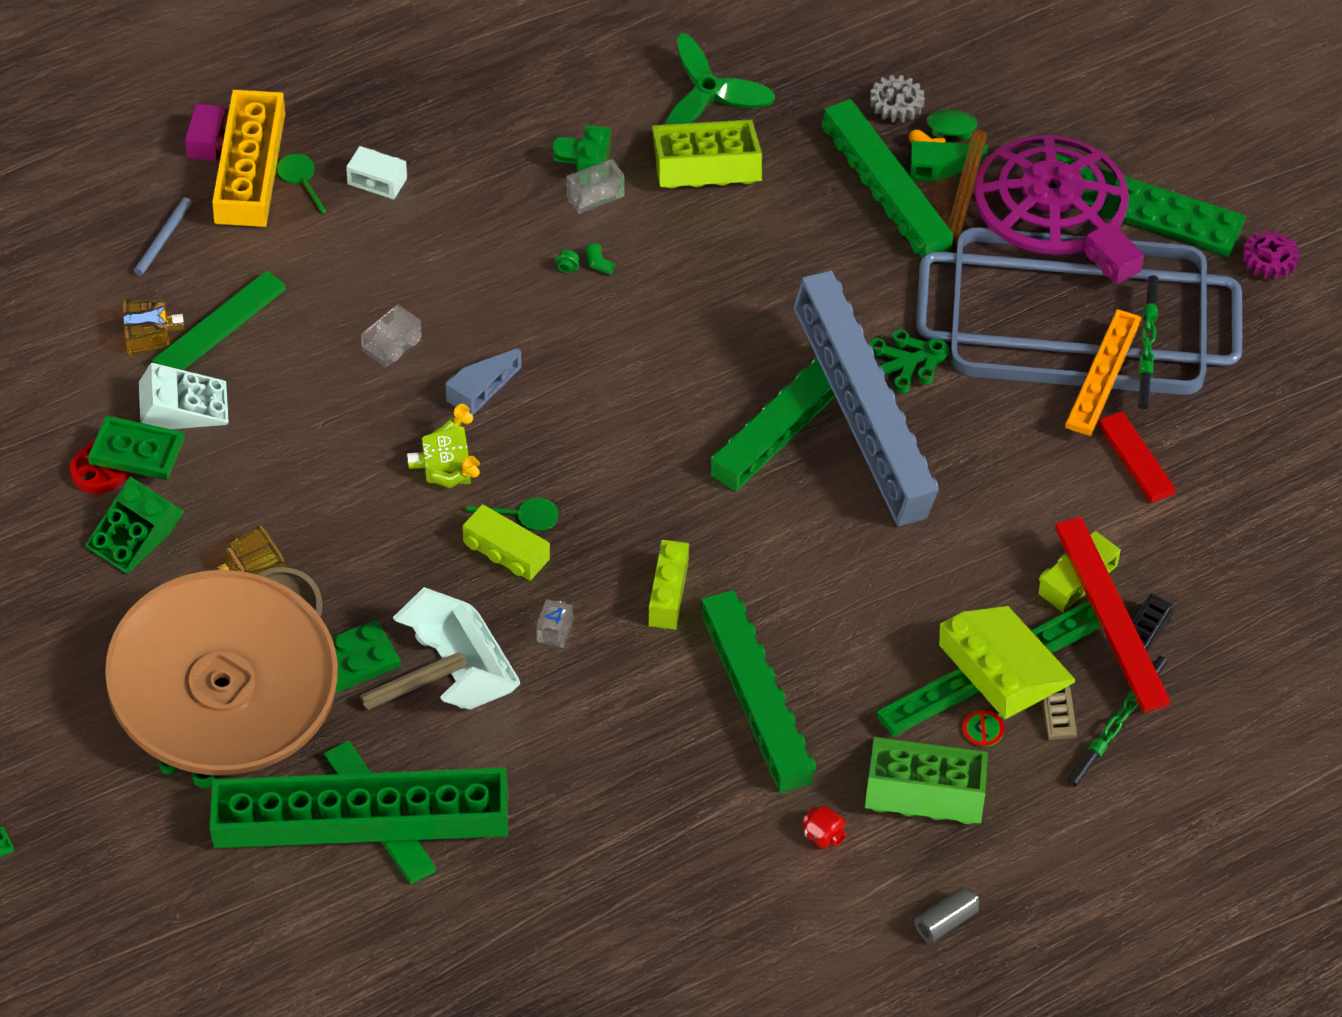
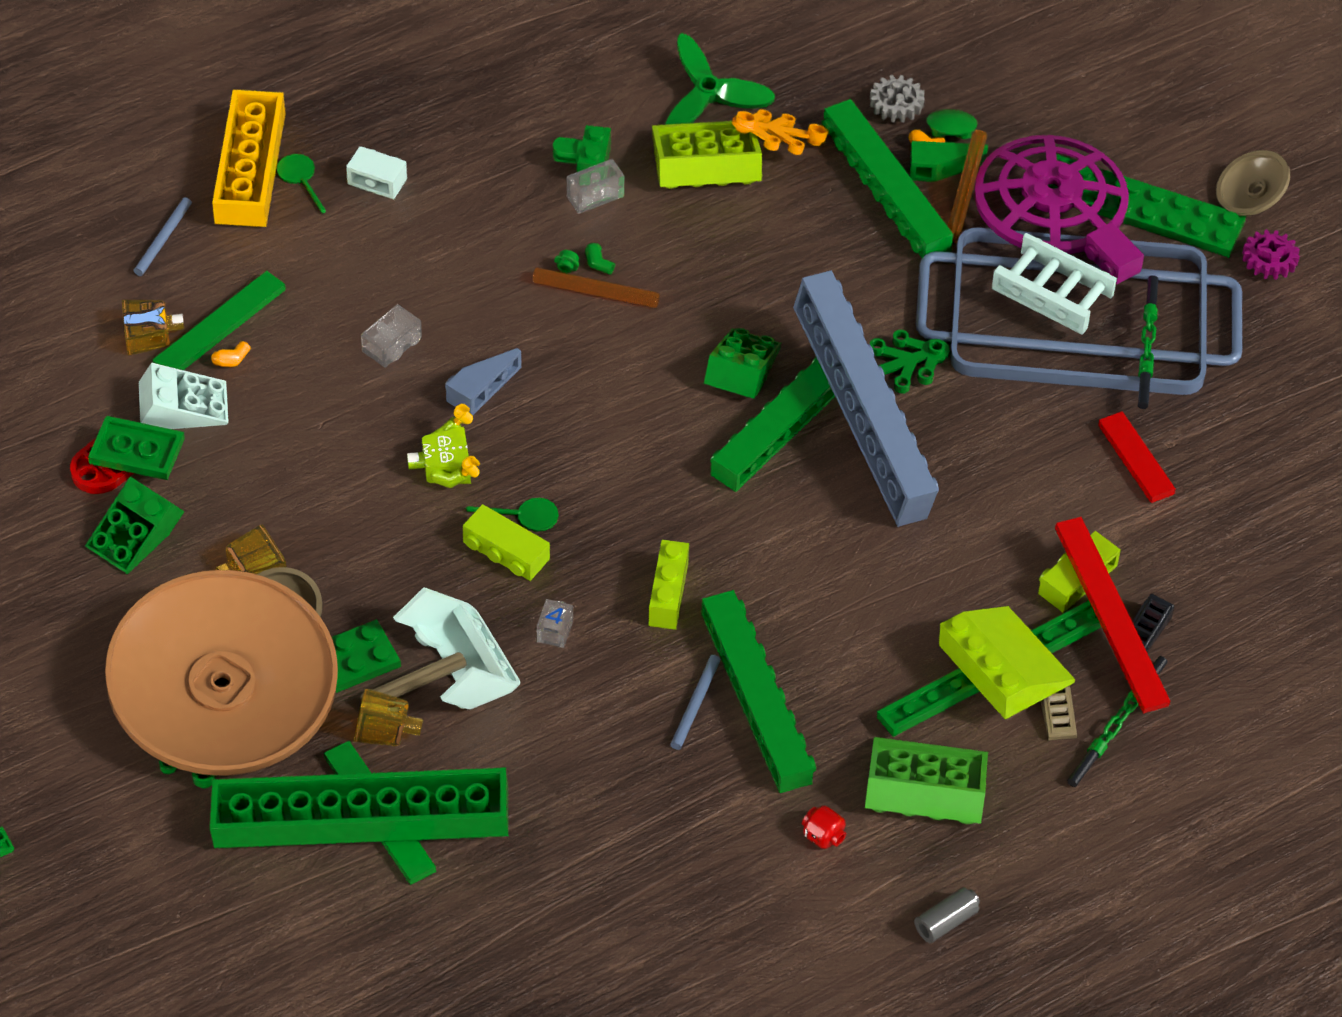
(206, 132): magenta brick -> none
(230, 358): none -> light orange arm
(384, 719): none -> clear yellow torso
(596, 287): none -> clear orange axle
(695, 702): none -> sand blue bar
(741, 362): none -> green slope
(780, 129): none -> light orange plant
(983, 728): piece -> none
(1045, 301): none -> light aqua fence
(1103, 372): light orange tile -> none
(1253, 182): none -> dark tan dish

